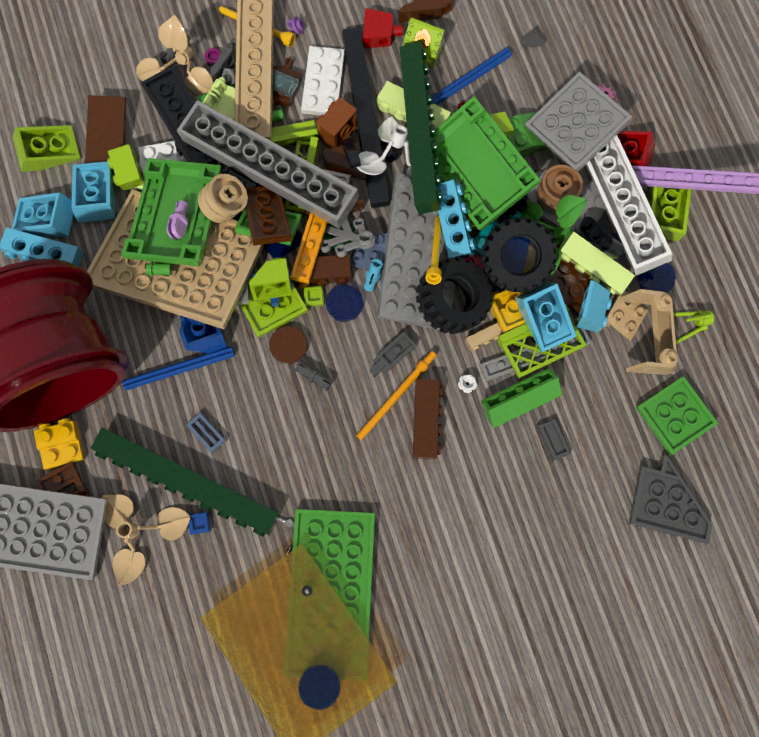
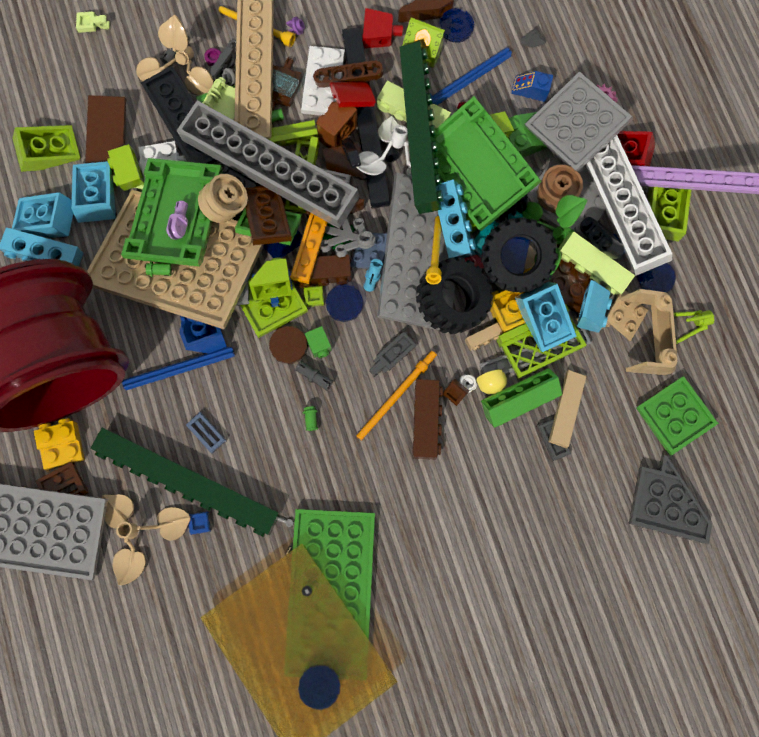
(89, 21): none -> yellowish green plate
(310, 418): none -> bright green pin
(318, 342): none -> bright green brick
(348, 70): none -> reddish brown beam
(352, 94): none -> red slope
(455, 392): none -> reddish brown tile
(457, 25): none -> clear blue tile
(492, 381): none -> light yellow hair
(533, 85): none -> blue slope
(567, 409): none -> tan tile

